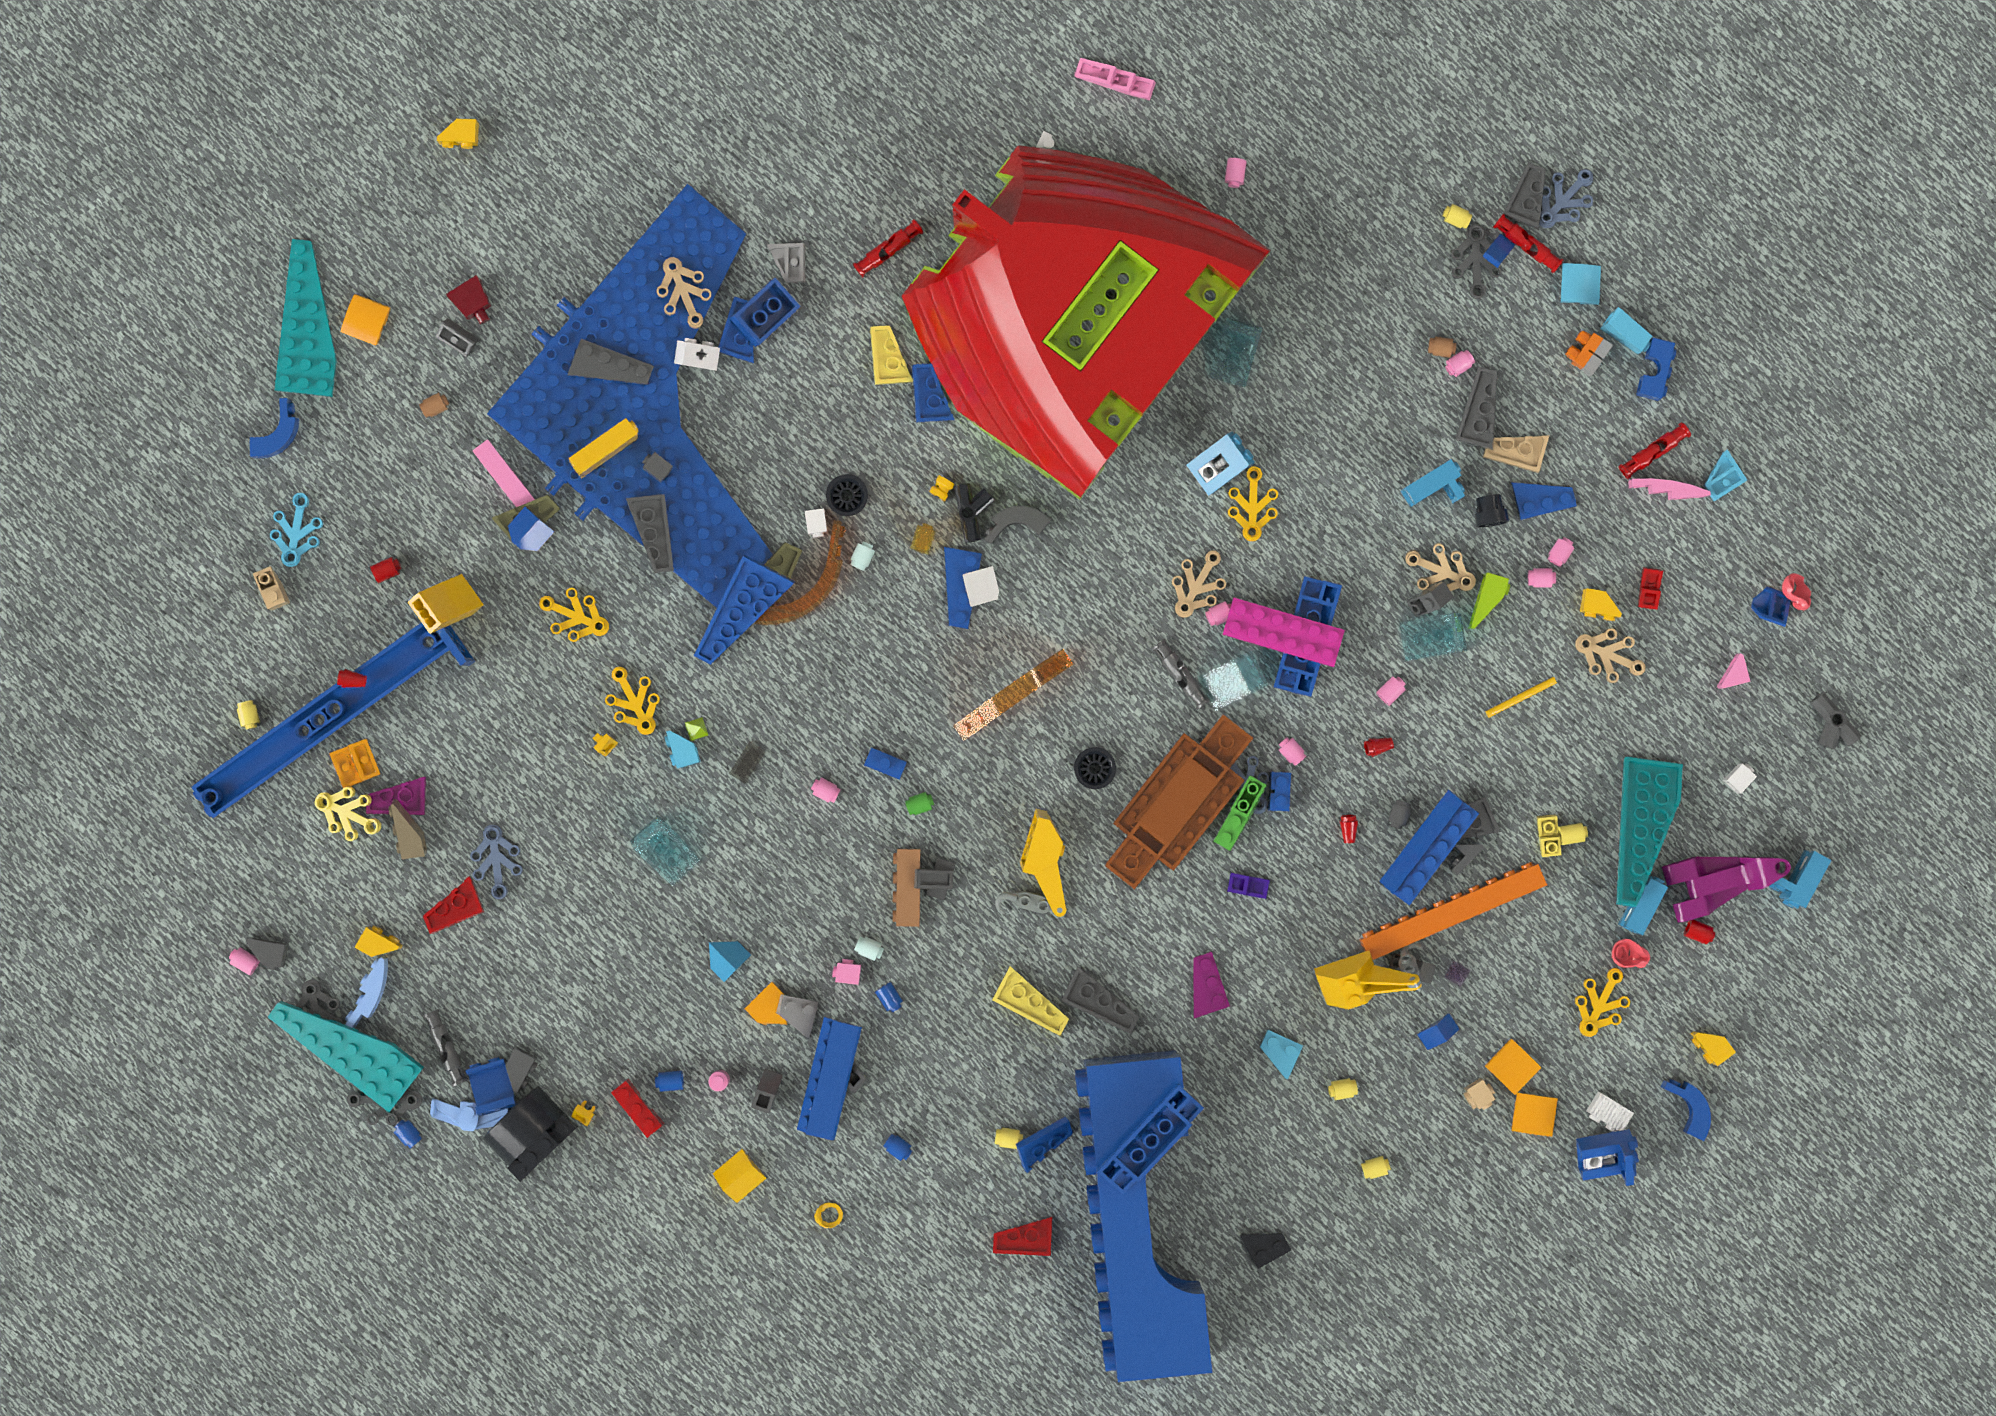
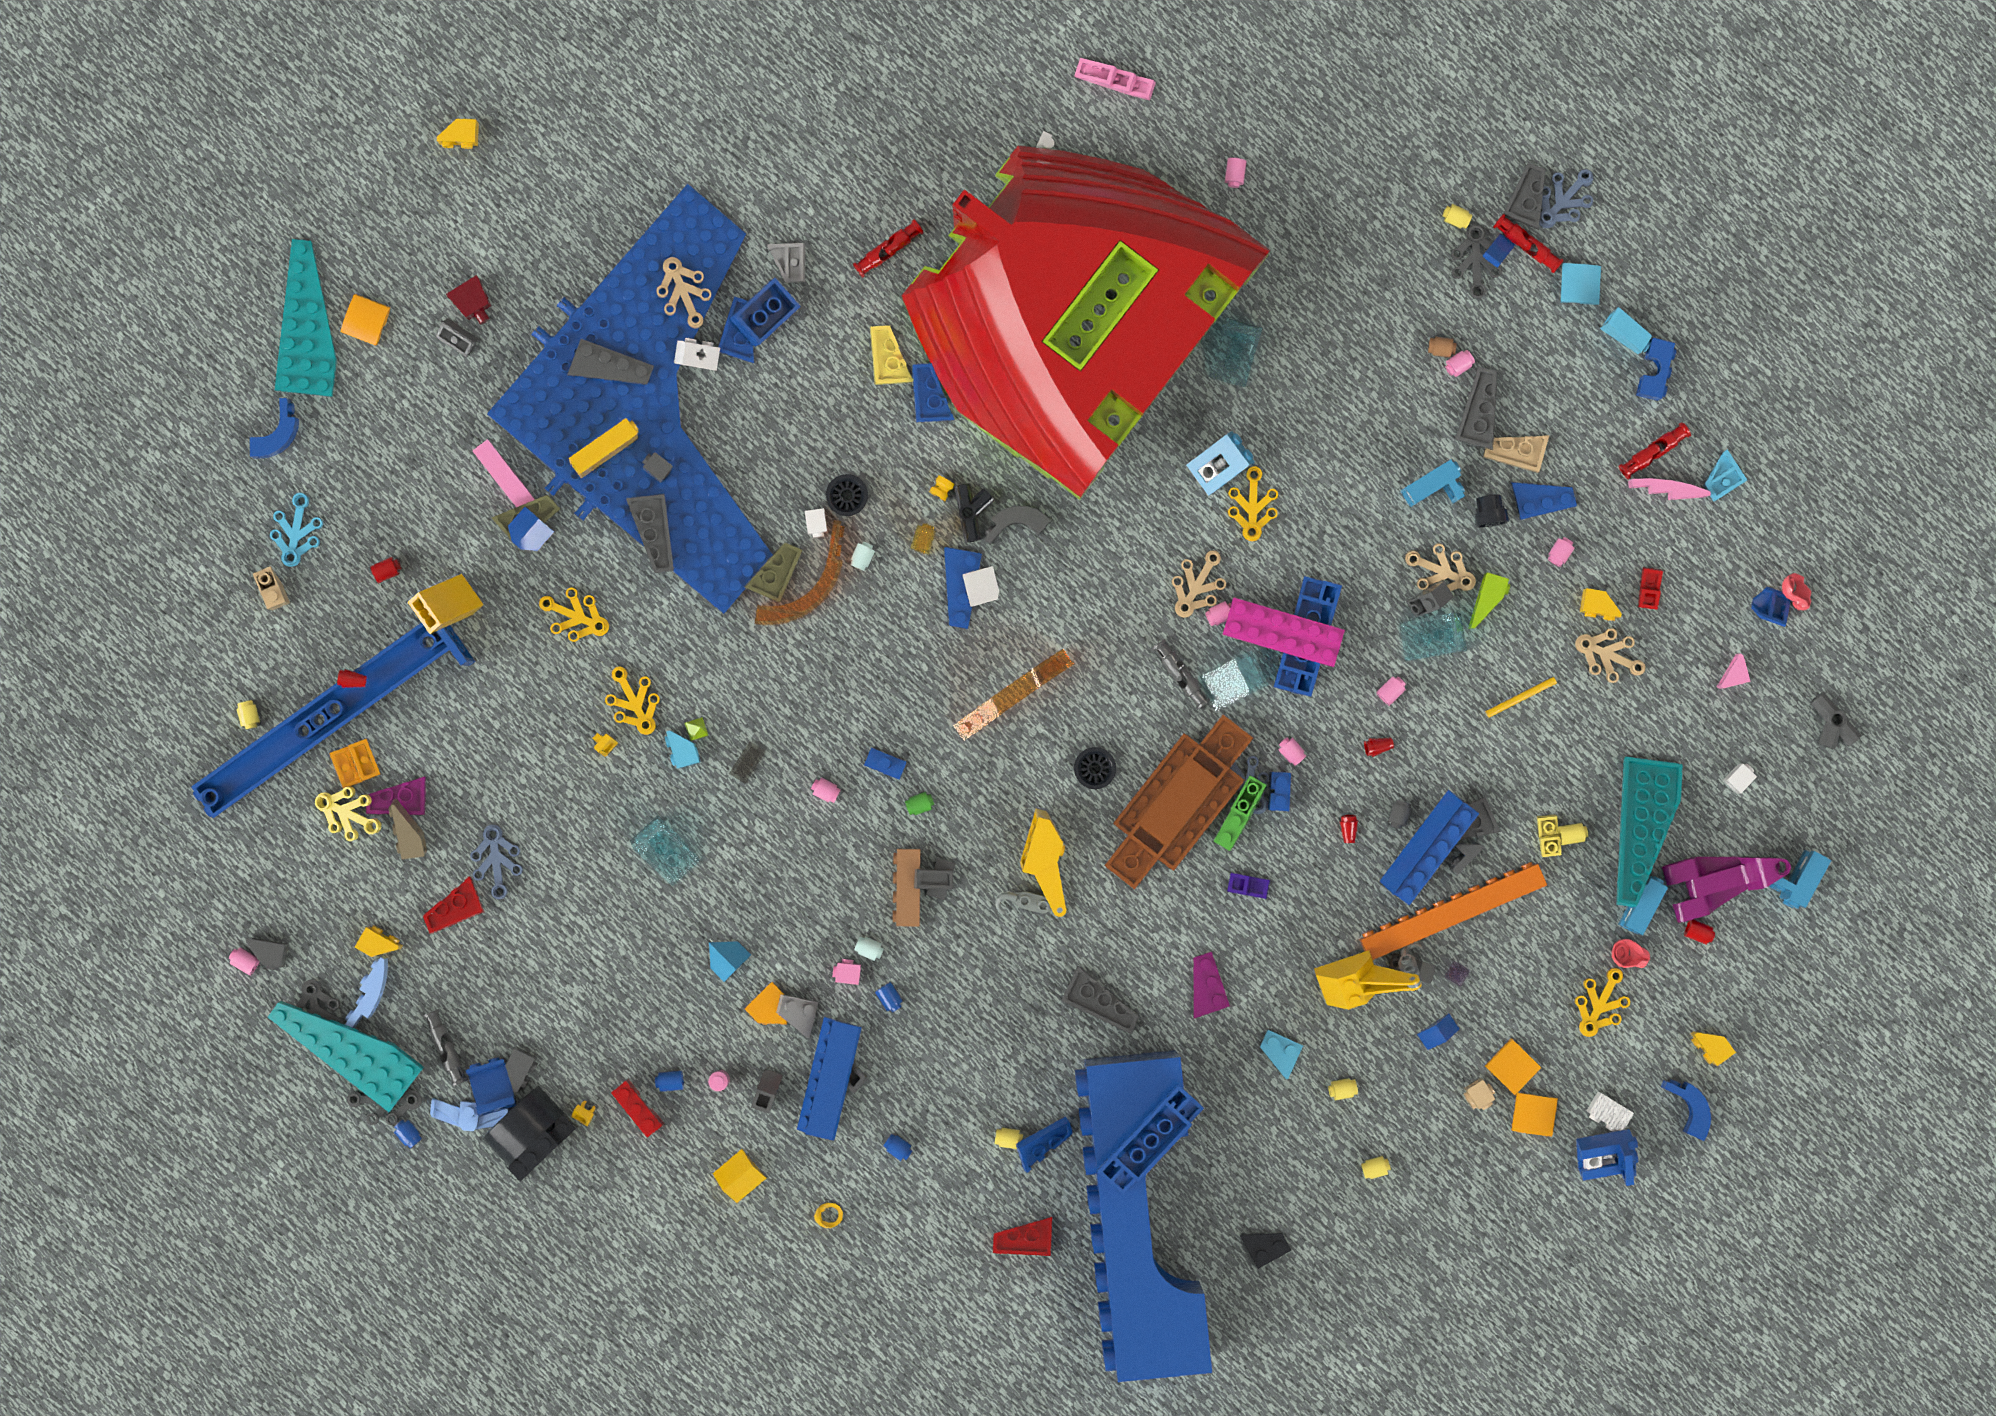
(434, 405): medium nougat brick -> none
(744, 601): blue wing -> none
(1028, 1002): light yellow wing -> none
(1541, 577): bright pink brick -> none
(1591, 354): orange hips -> none

